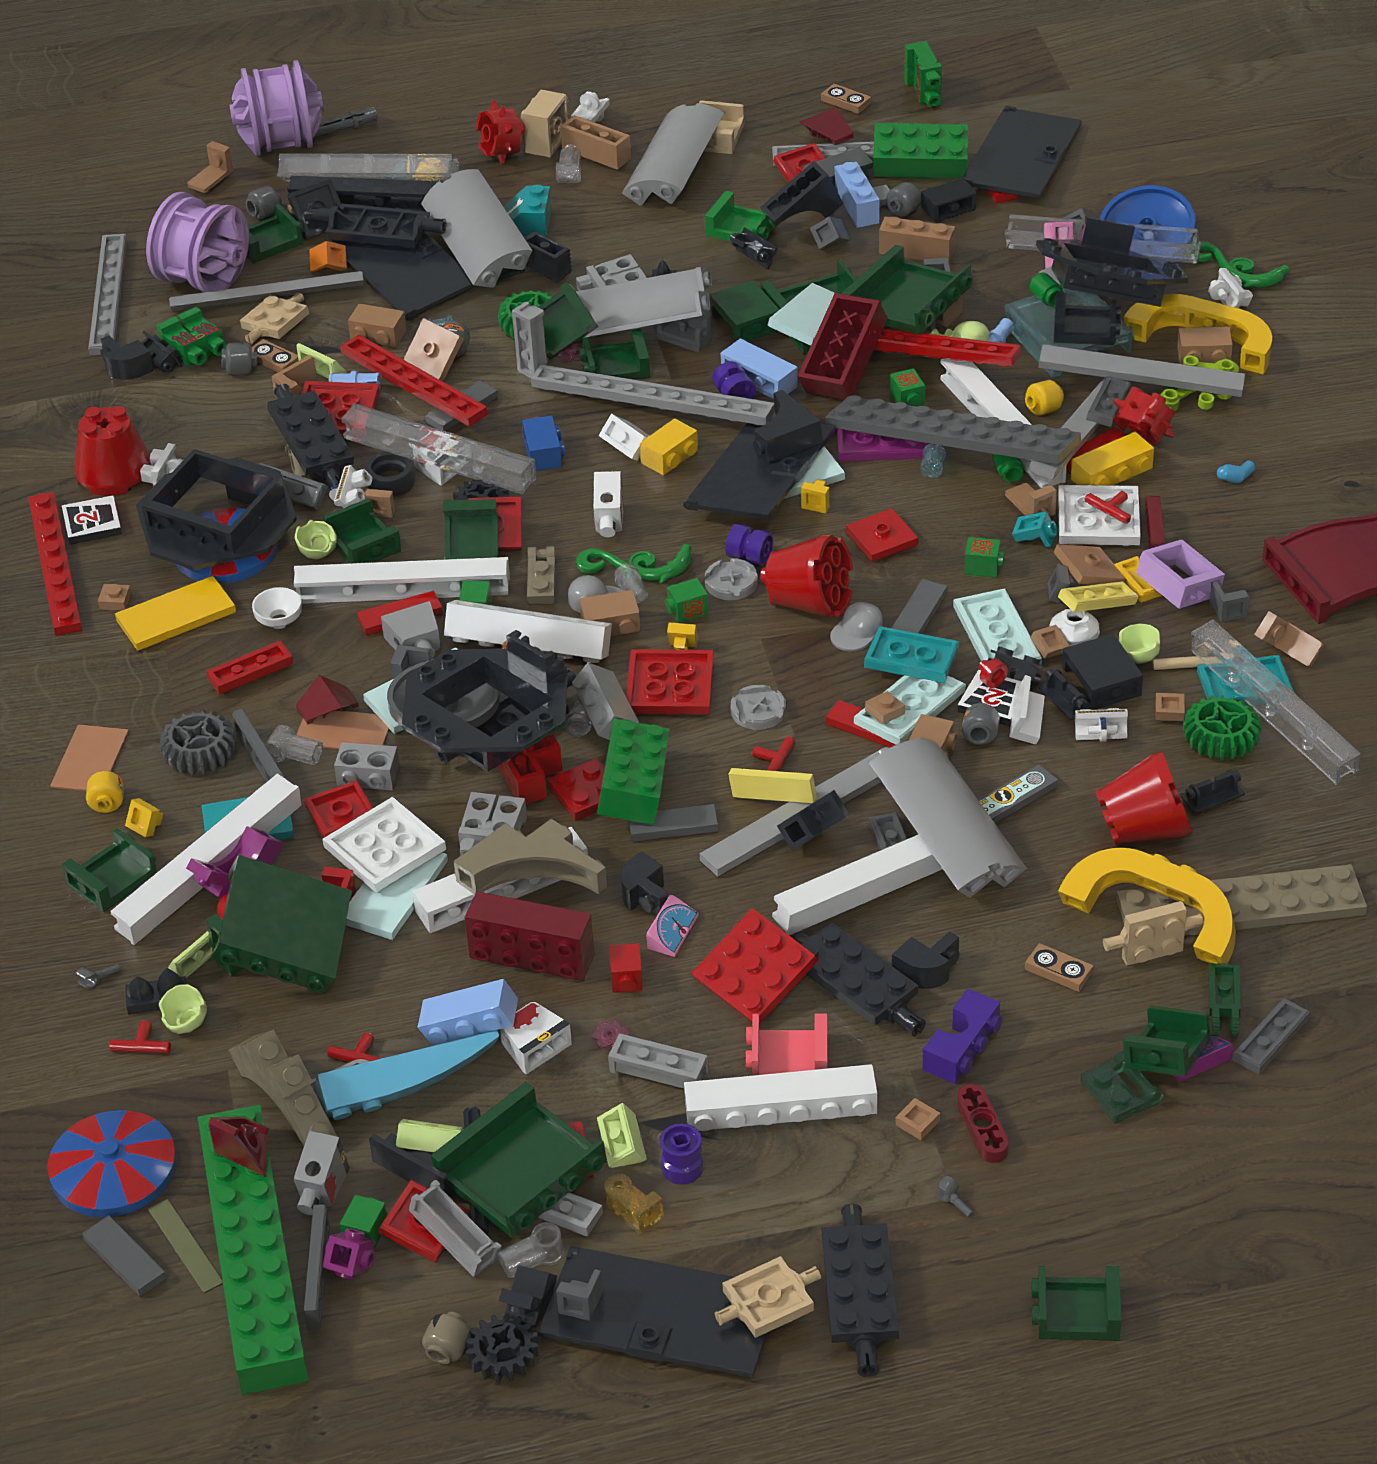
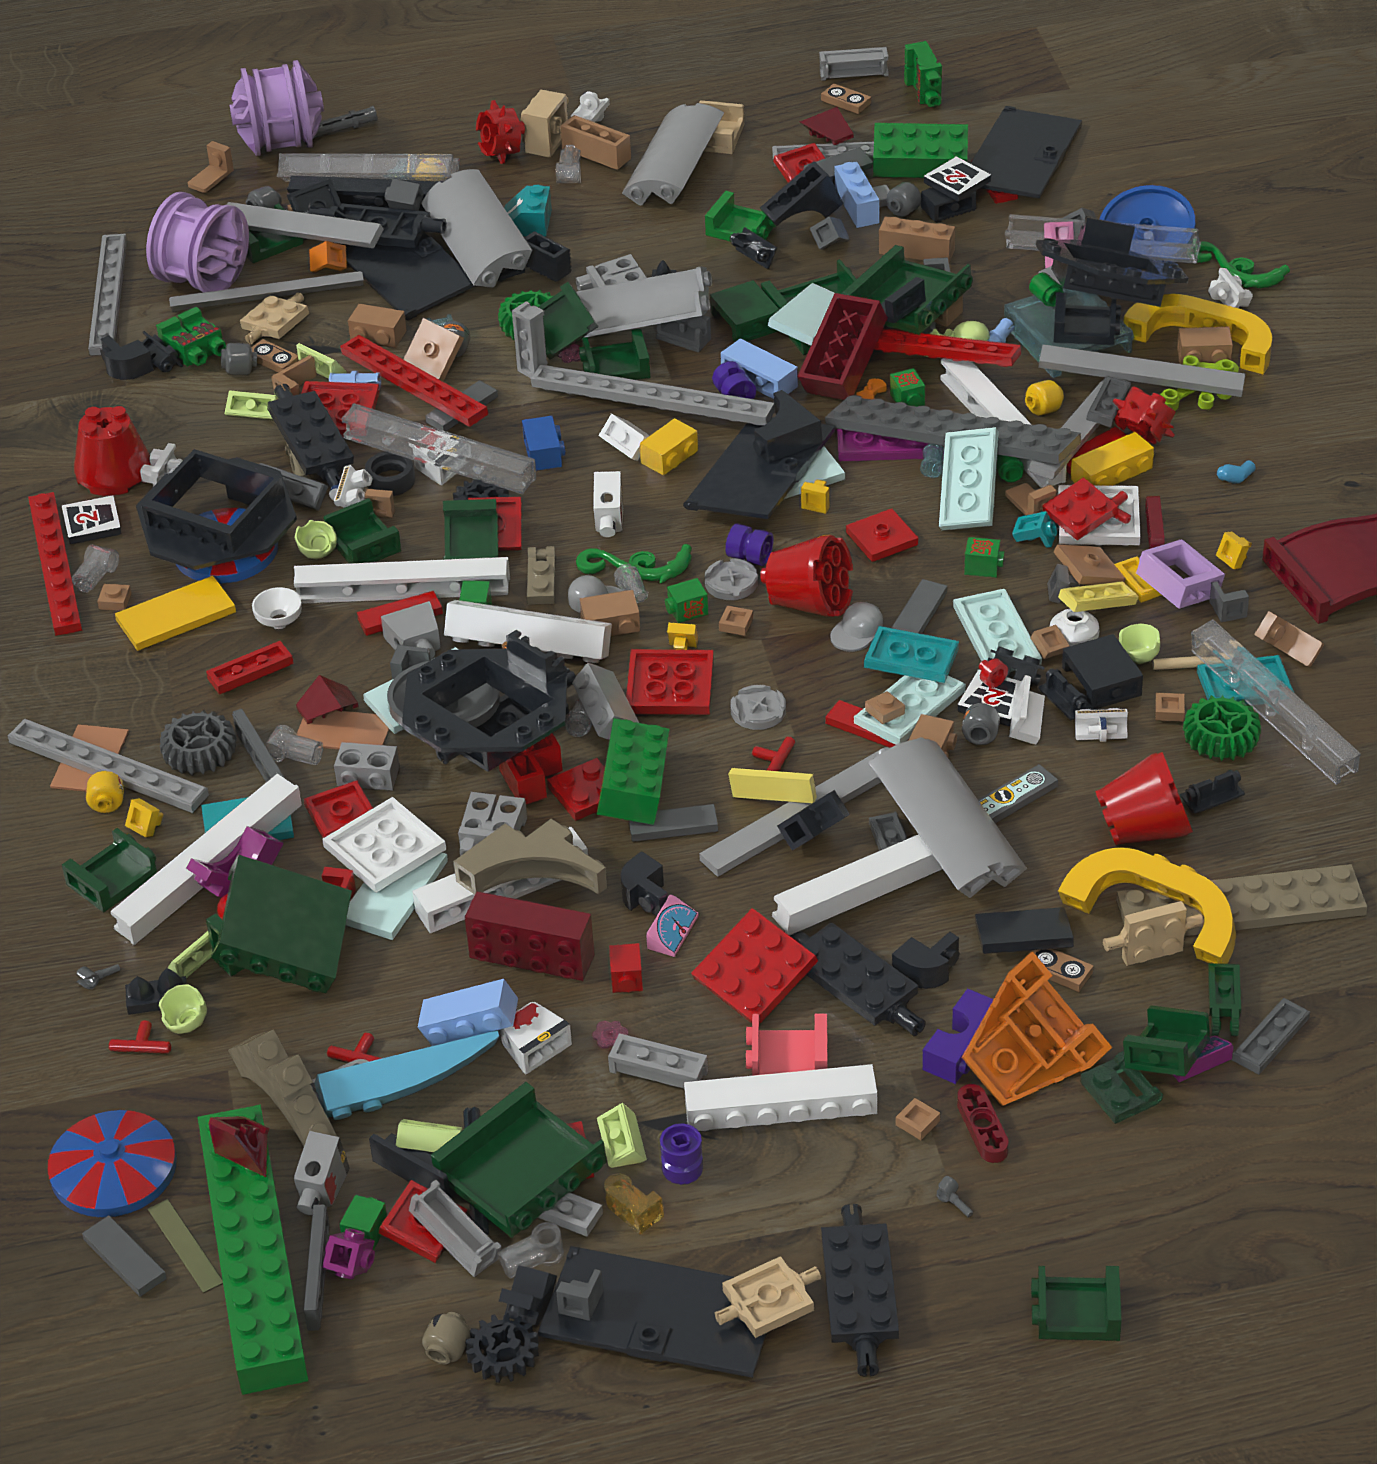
(94, 759): none -> light grey tile
(96, 563): none -> clear piece
(248, 405): none -> yellowish green slope
(311, 226): none -> light grey tile
(404, 195): none -> dark grey brick
(736, 620): none -> medium nougat plate
(853, 63): none -> light grey container
(873, 387): none -> orange piece
(904, 300): none -> black panel
(957, 178): none -> tile
(968, 479): none -> light aqua tile
(1024, 930): none -> black tile
(1030, 1036): none -> orange wedge
(1080, 508): none -> red plate
(1233, 550): none -> yellow tile

